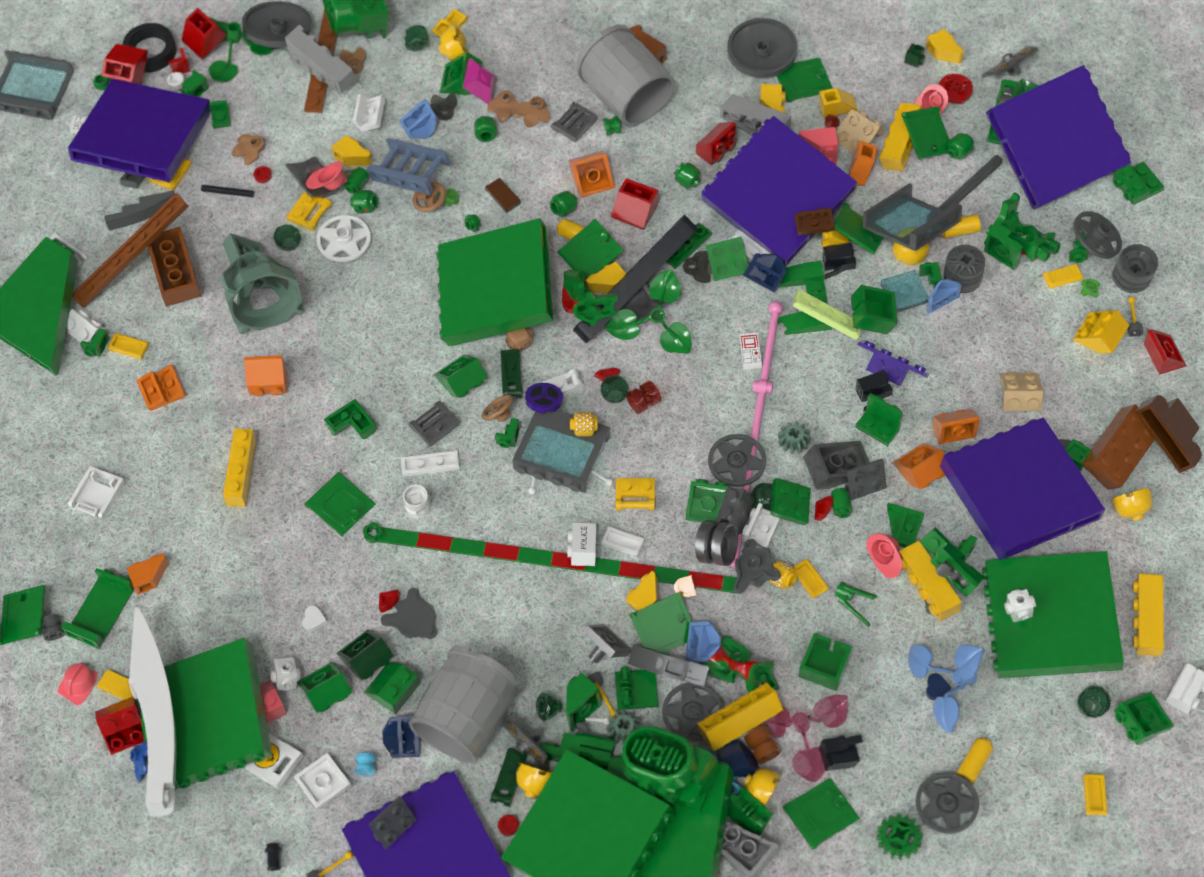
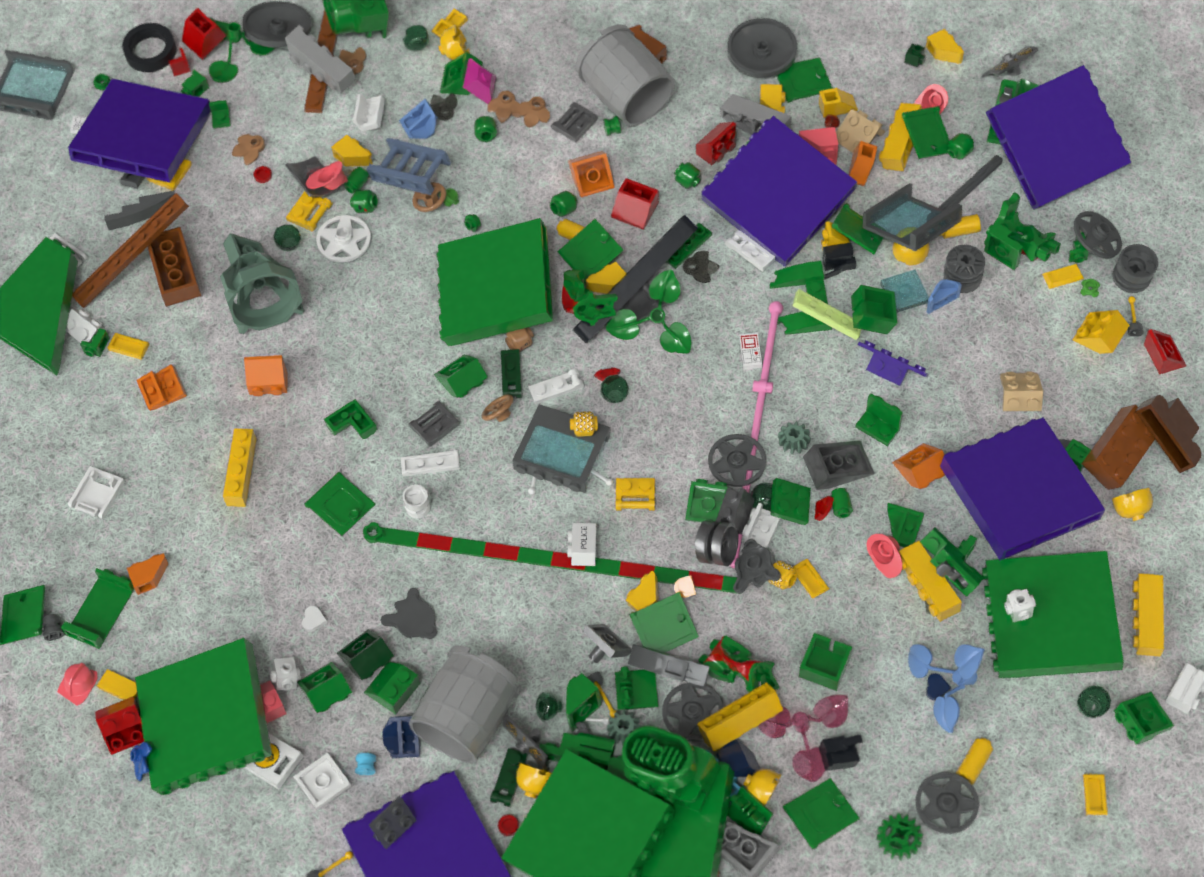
(125, 63): red slope -> none
(151, 688): white slope -> none
(175, 80): white tile -> none
(228, 191): black bar -> none
(273, 856): black pin -> none
(388, 600): red tile -> none
(503, 195): reddish brown tile -> none
(511, 434): green bracket -> none
(544, 397): dark purple tile -> none
(623, 541): white tile -> none
(642, 397): clear red wheel -> none
(702, 641): medium blue slope -> none
(727, 258): green hinge -> none
(760, 741): dark orange wheel -> none
(766, 271): dark blue slope -> none
(814, 221): reddish brown bracket -> none
(847, 592): green plant -> none
(866, 479): dark grey hinge -> none
(875, 384): black piece -> none
(932, 271): green bracket -> none
(955, 426): orange slope -> none
(958, 83): red plate -> none
(1137, 182): green plate -> none

